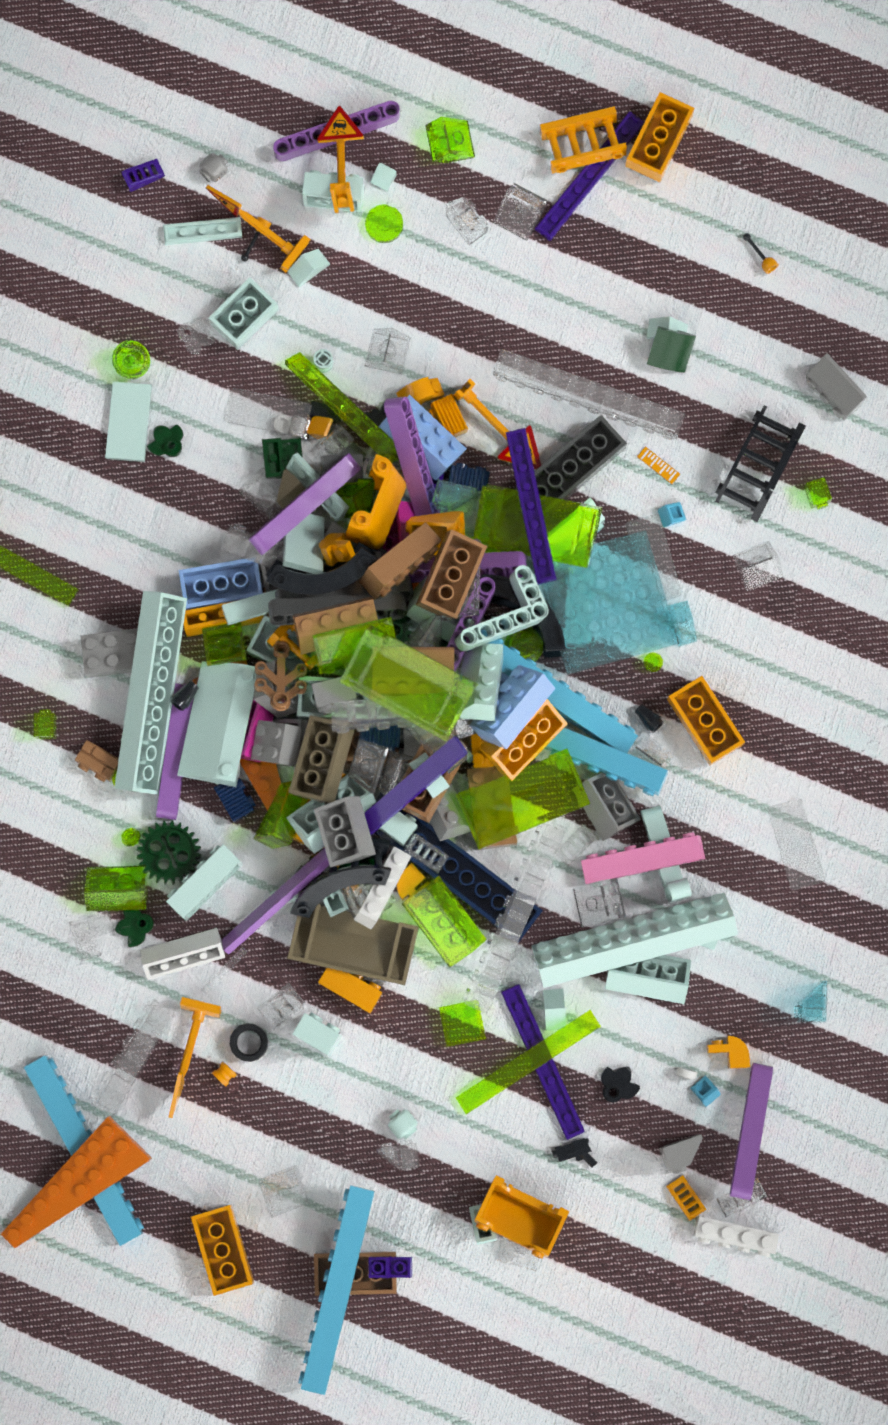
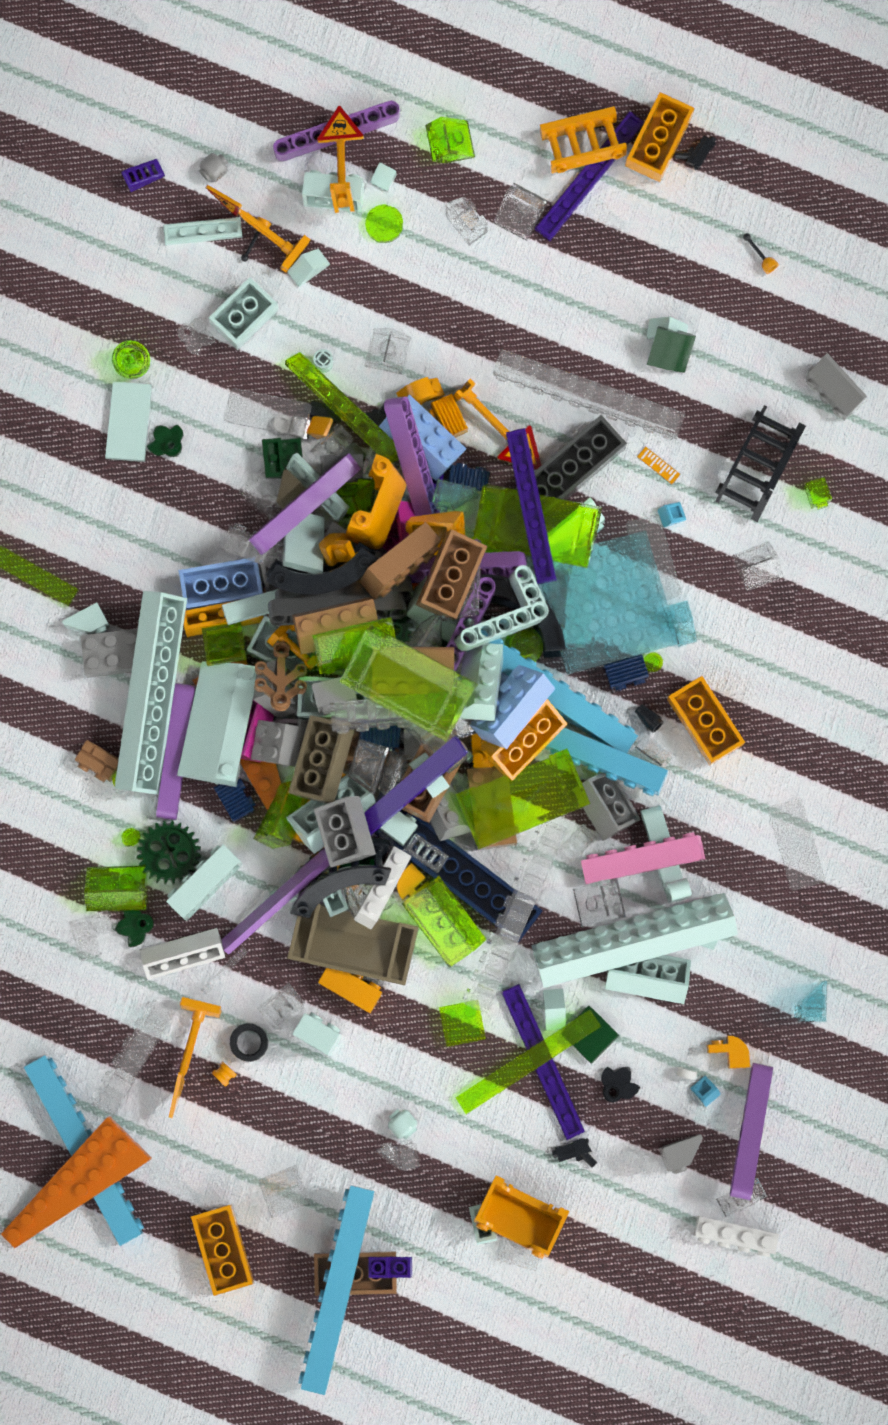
(45, 724): clear neon green brick -> none
(88, 621): none -> light aqua slope
(184, 696): black cone -> none
(598, 1041): none -> dark green slope
(626, 672): none -> dark blue brick
(694, 1213): light orange slope -> none
(697, 156): none -> black piece

